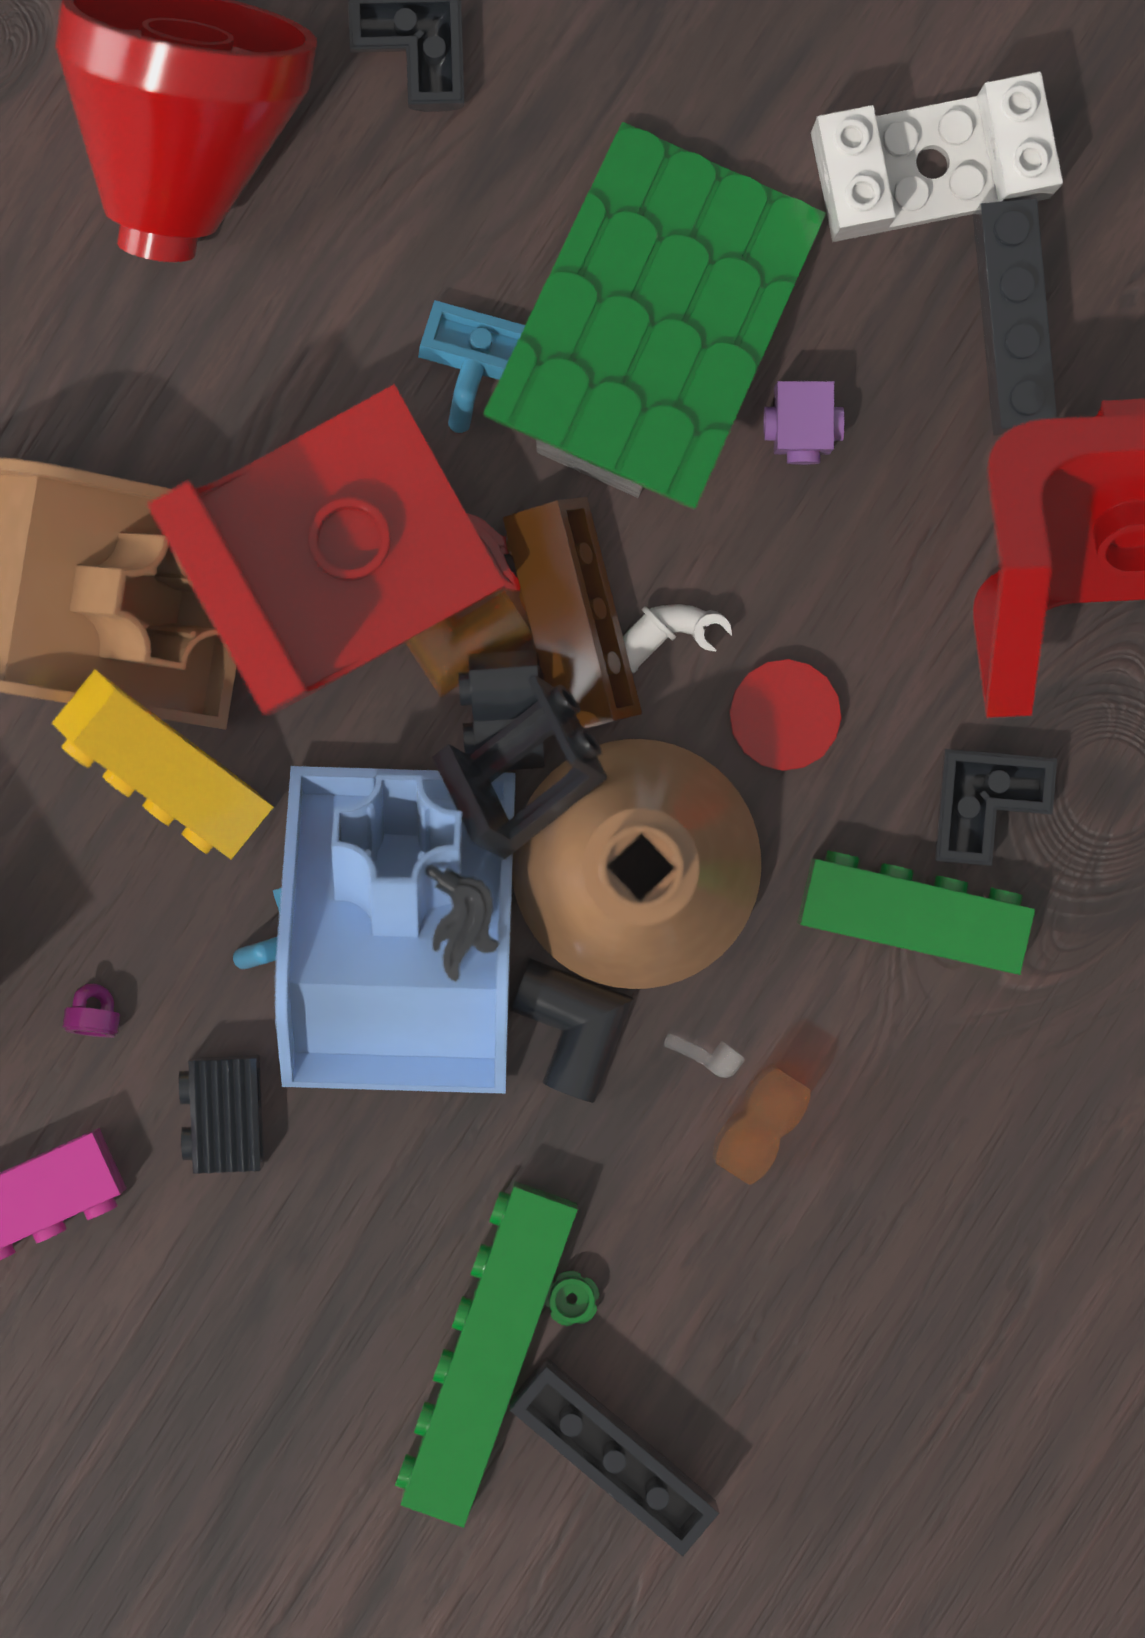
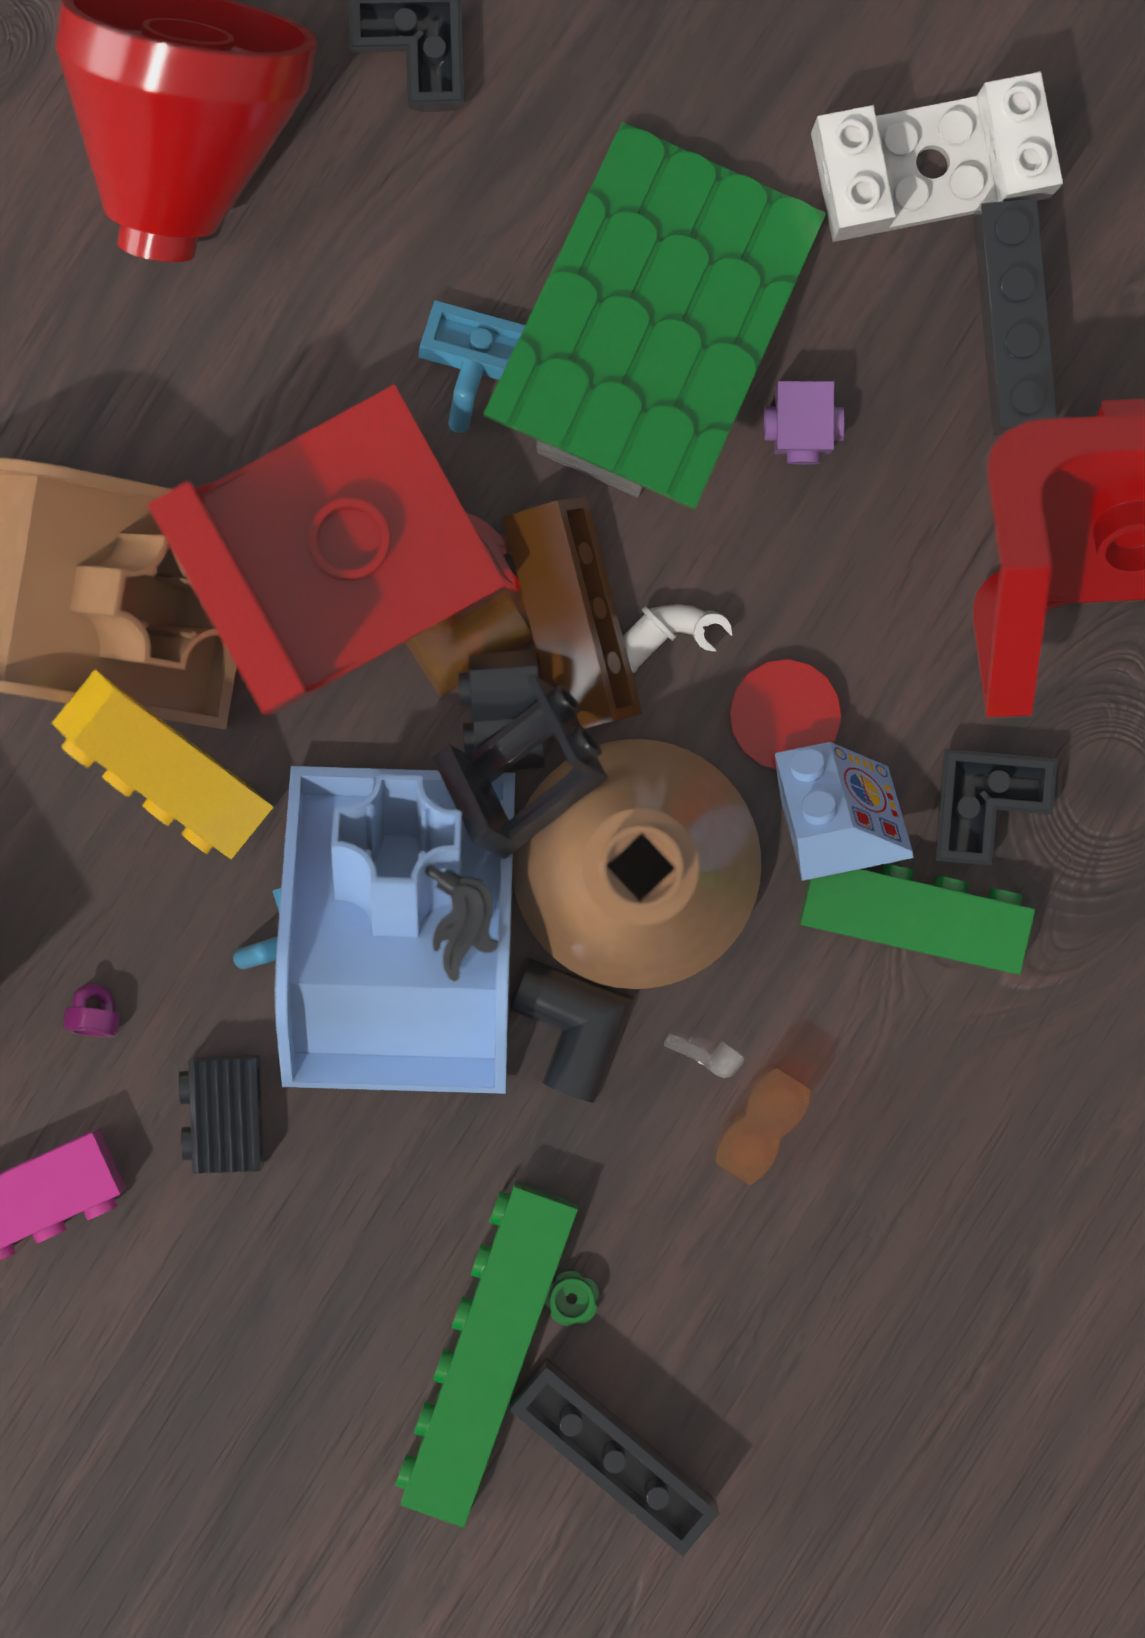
(840, 810): none -> light blue slope

